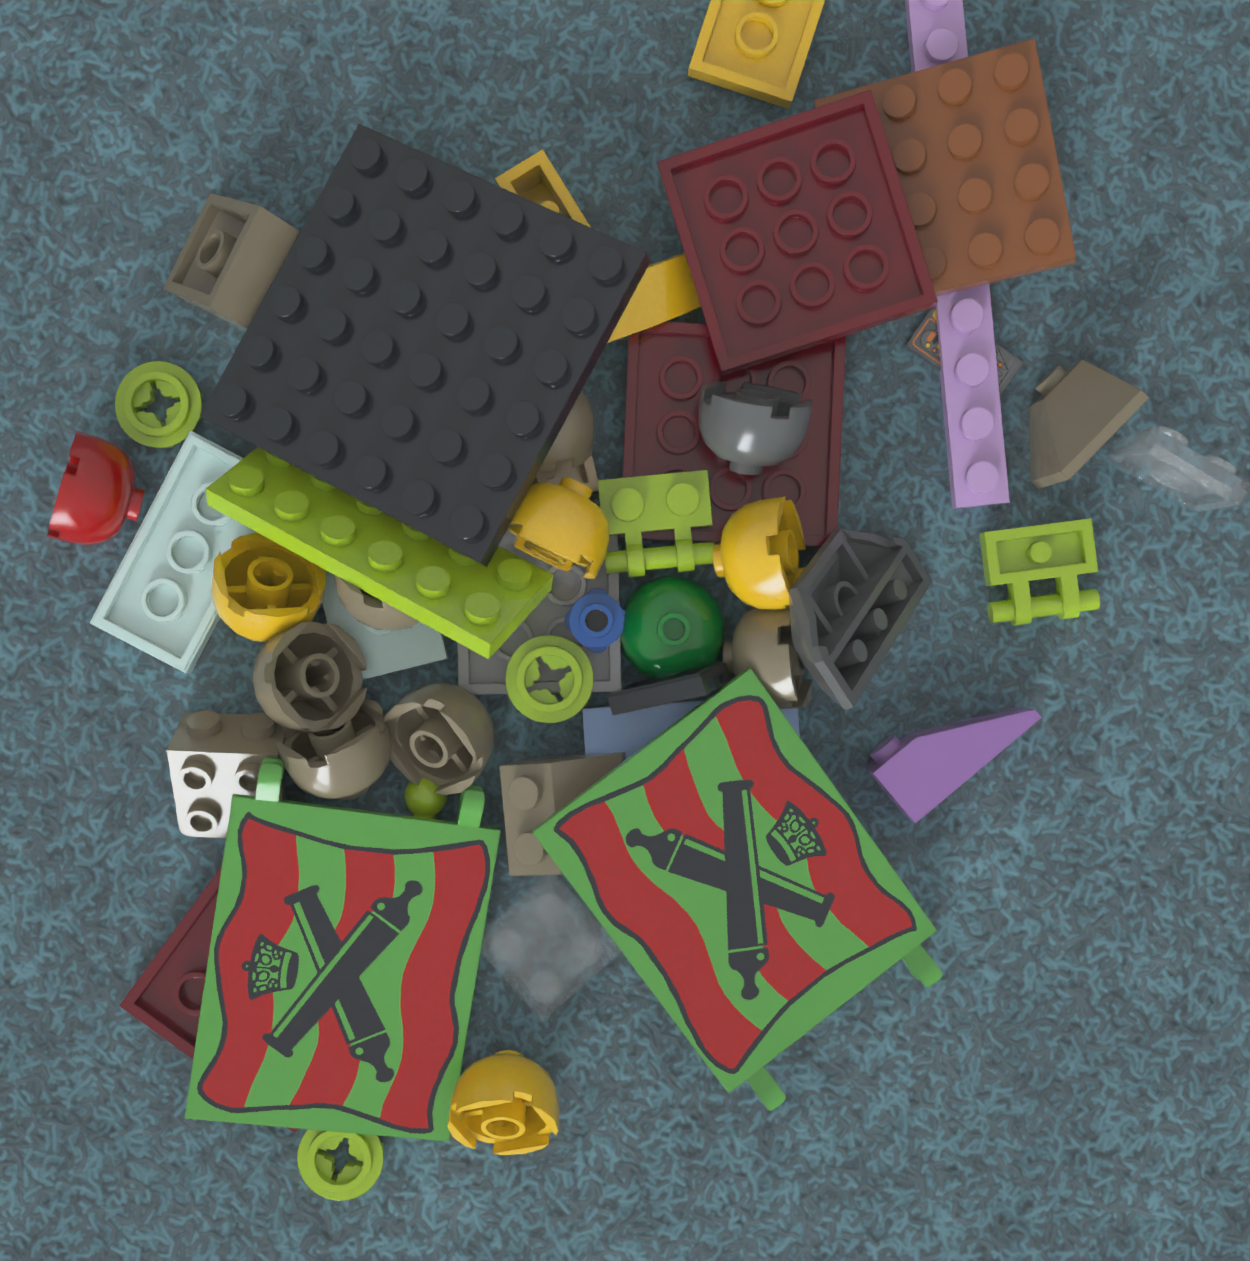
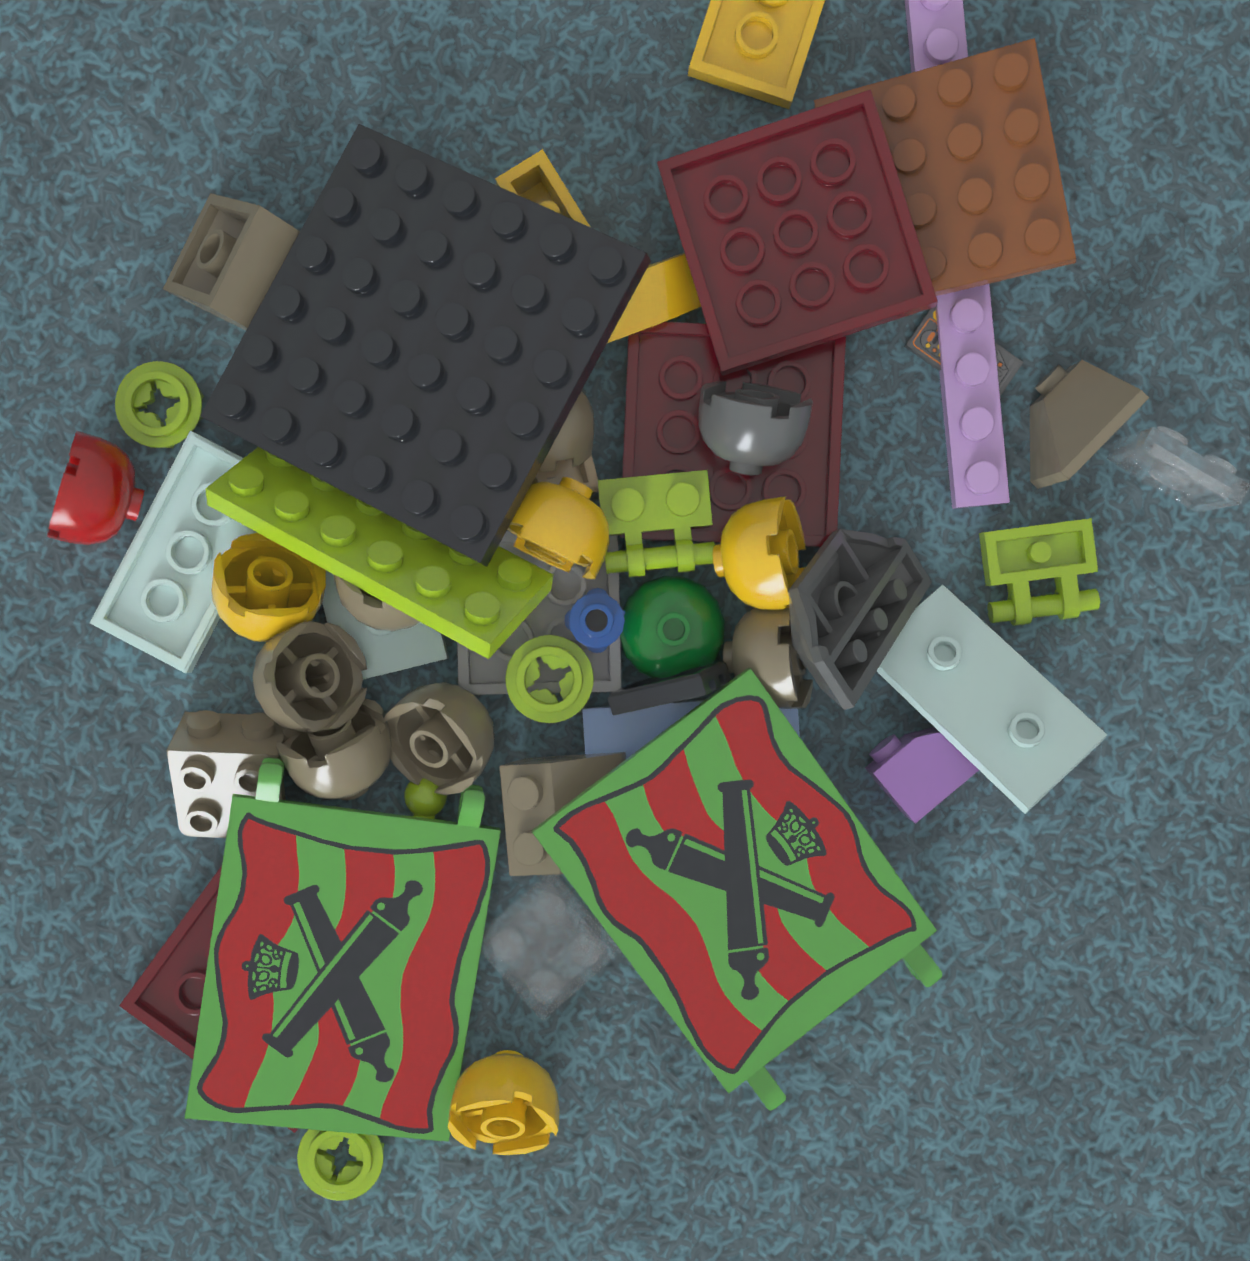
(988, 700): none -> light aqua plate

